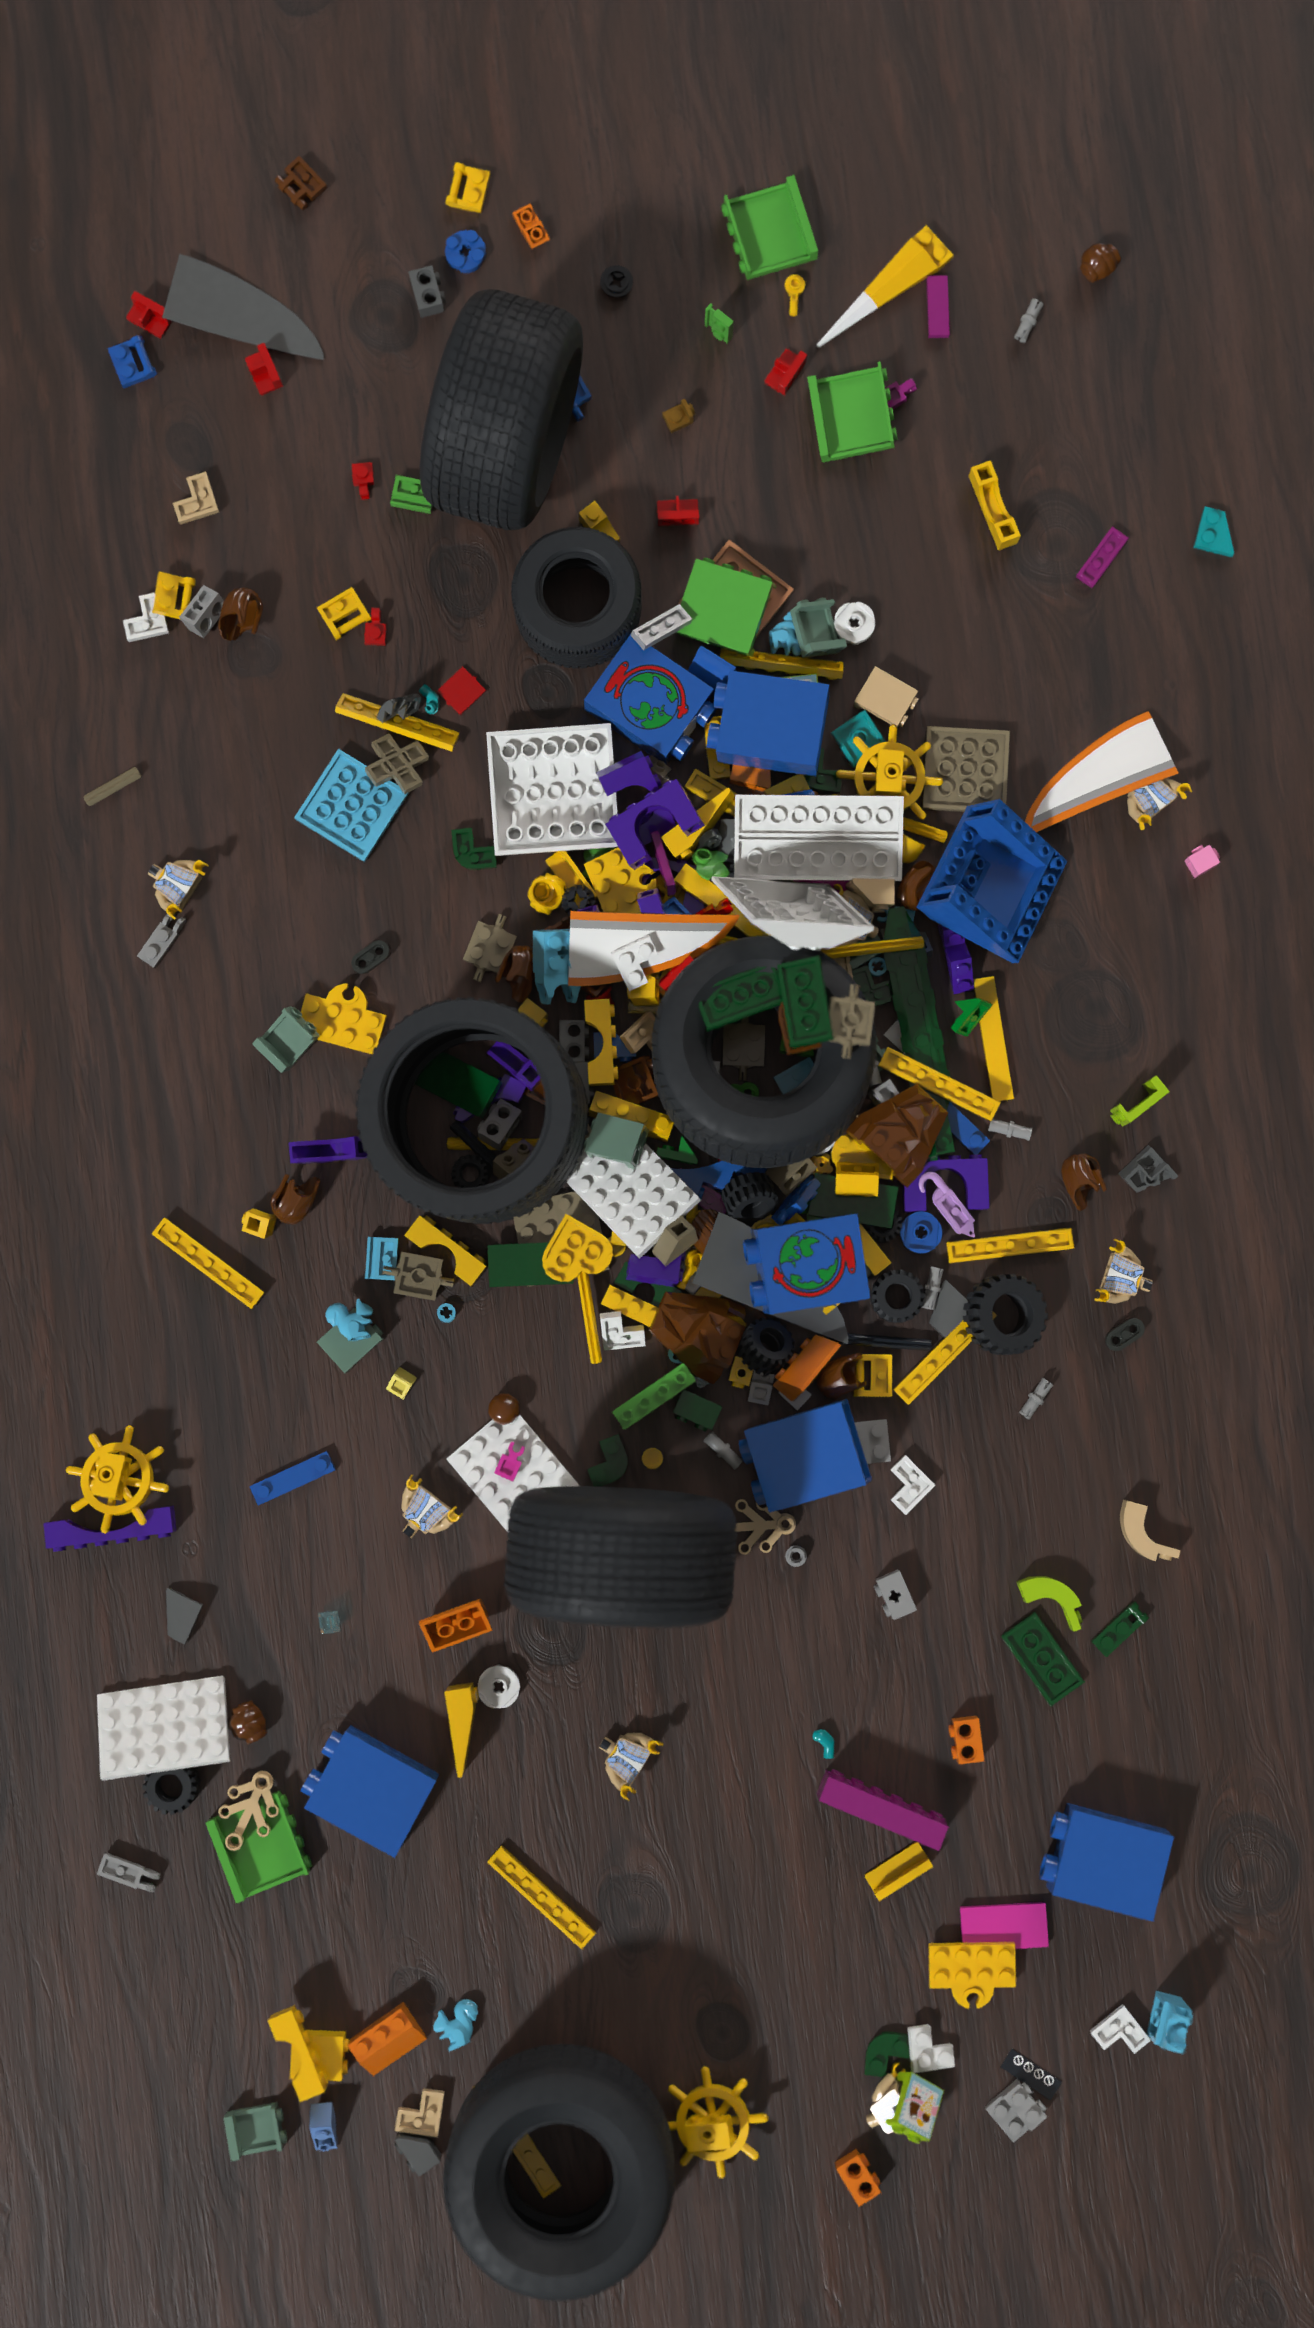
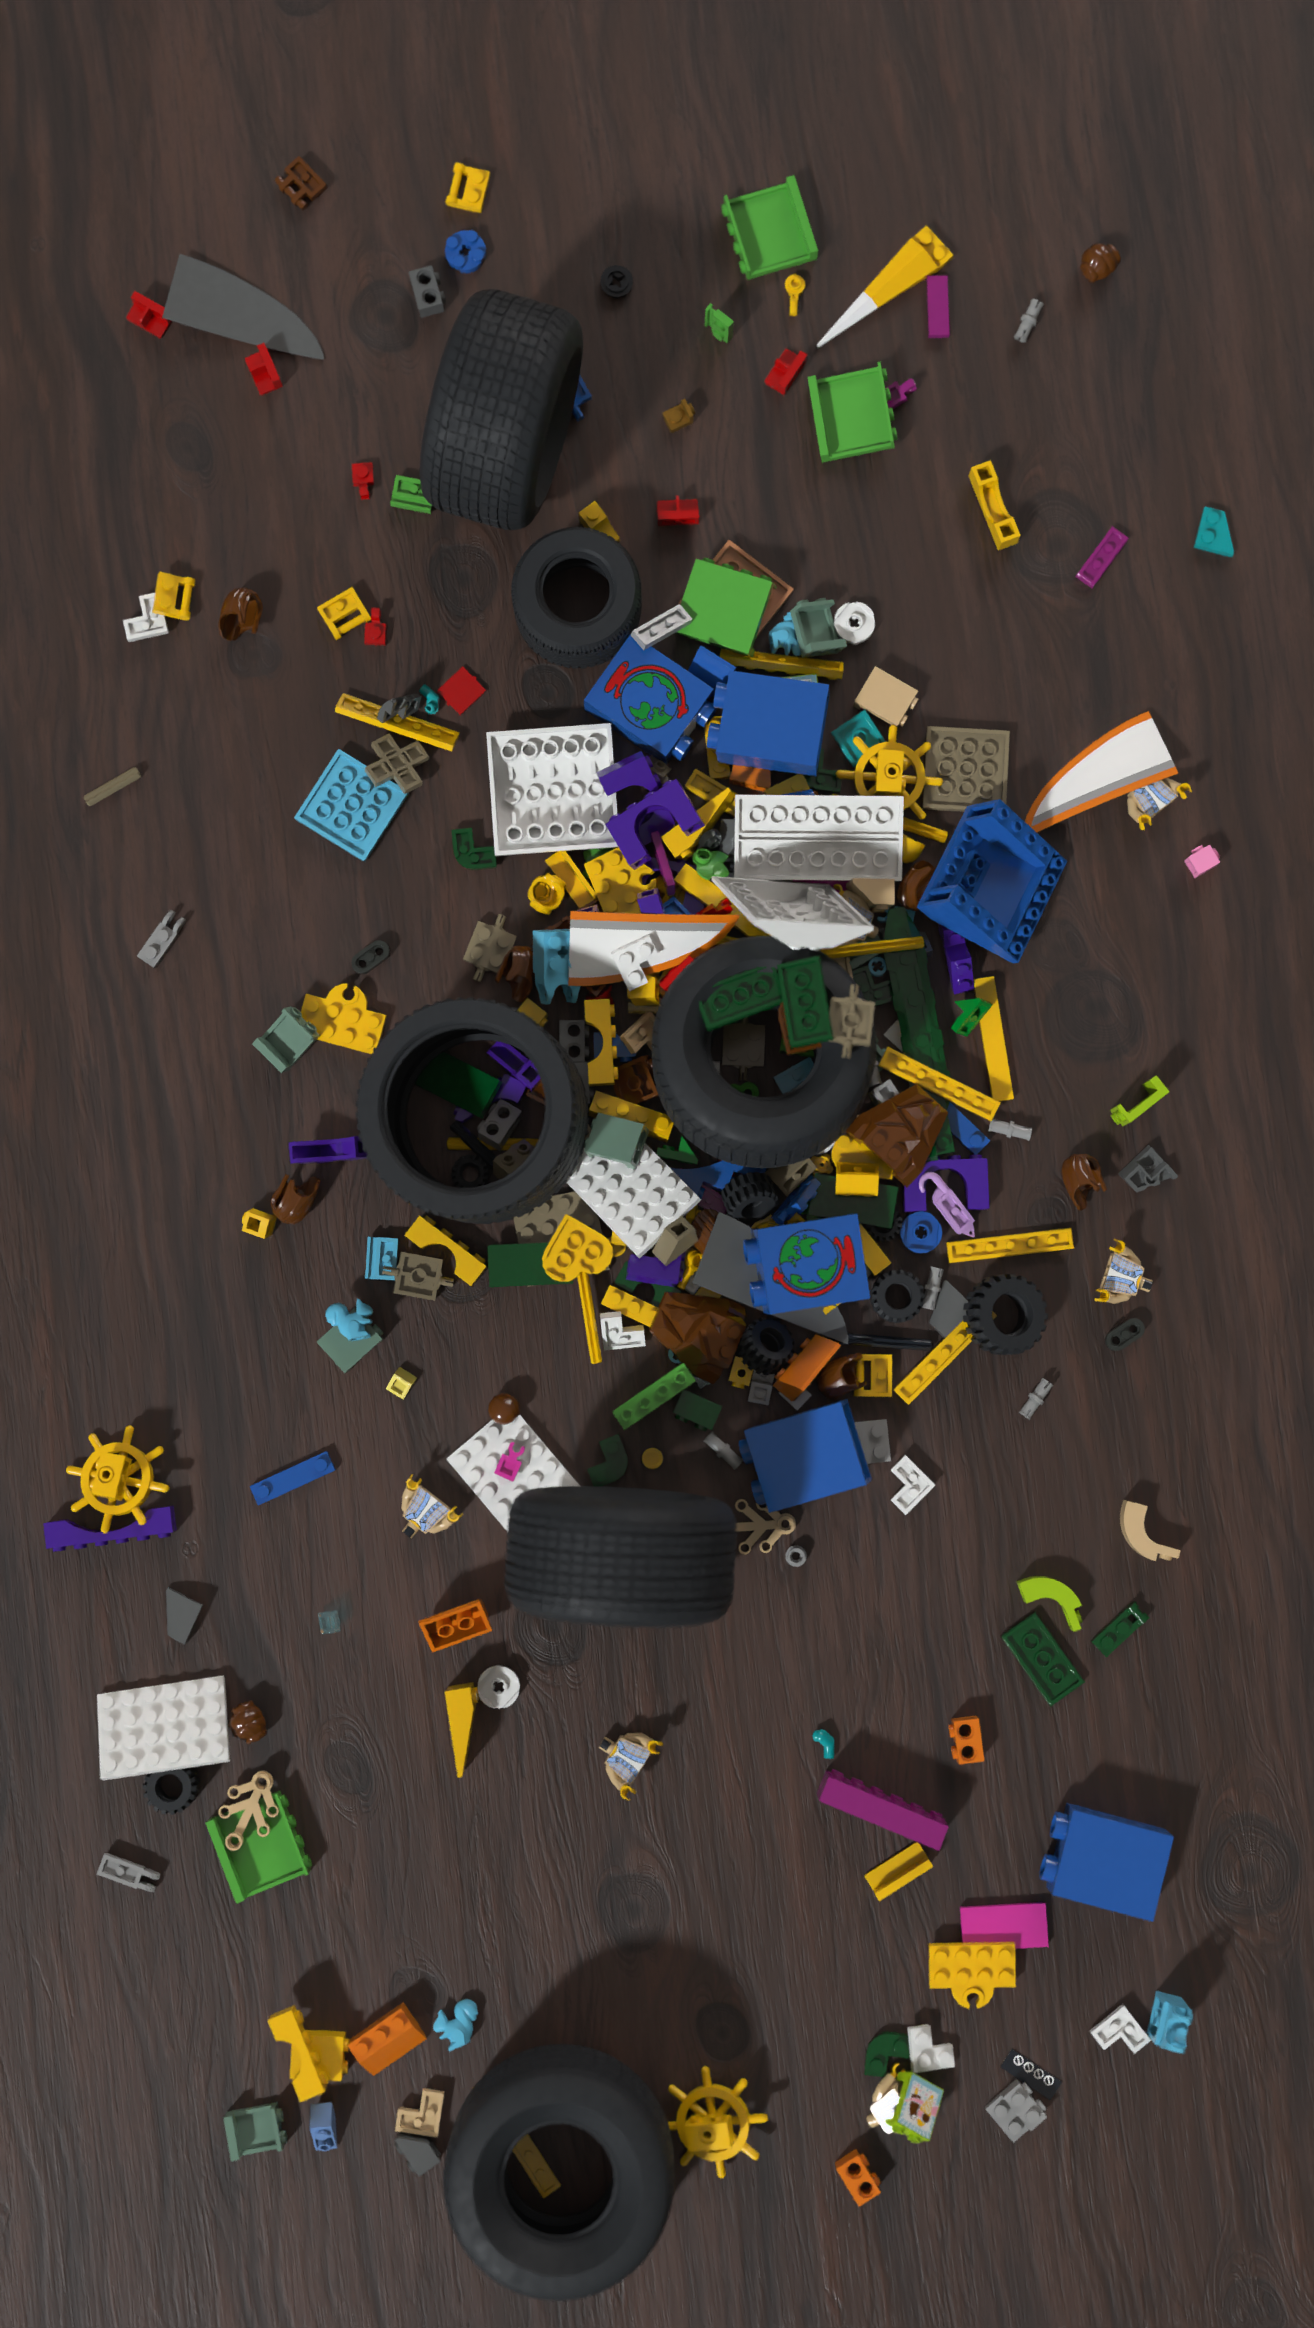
(126, 365): blue plate -> none
(176, 883): torso -> none
(200, 504): tan plate -> none
(202, 611): light grey brick -> none
(208, 1263): yellow plate -> none
(369, 1789): blue brick -> none
(442, 1317): medium azure bush -> none
(530, 226): orange slope -> none
(541, 1897): yellow tile -> none
(569, 896): black gear -> none
(904, 1603): light grey brick -> none

